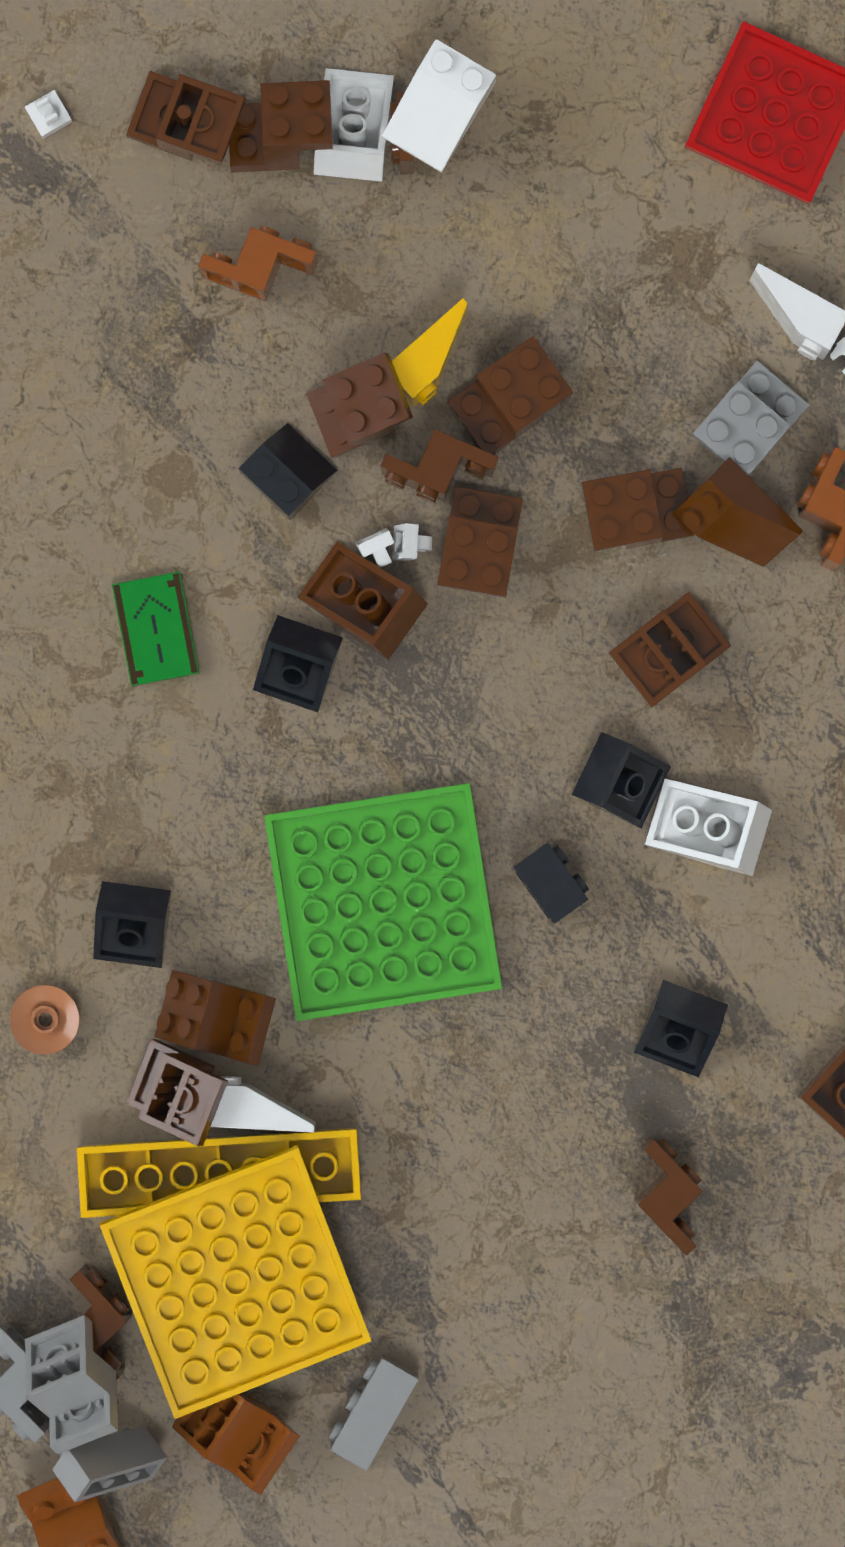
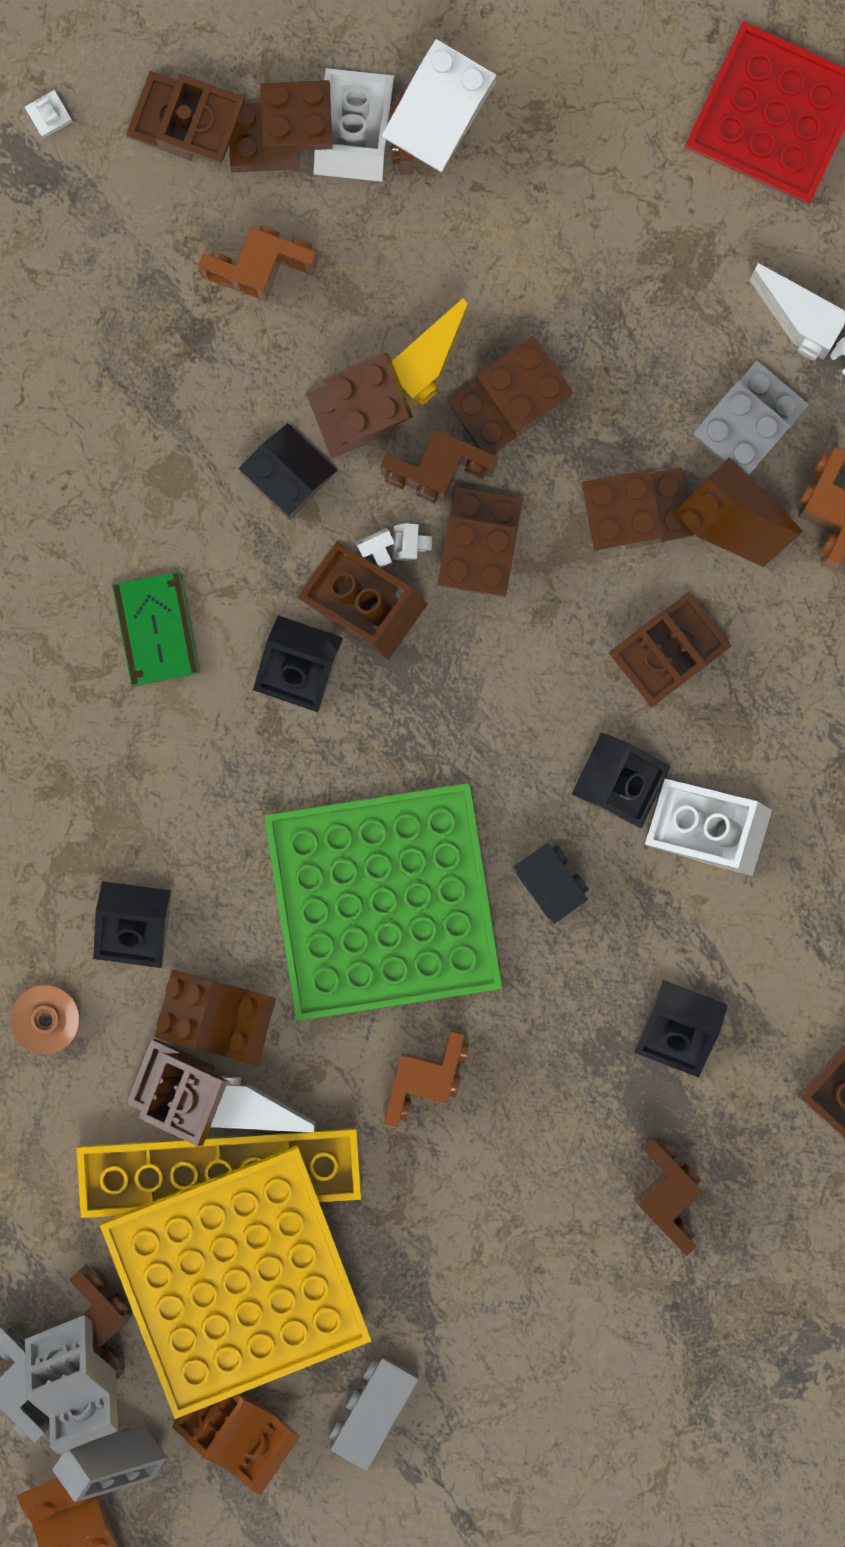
(426, 1078): none -> dark orange bracket

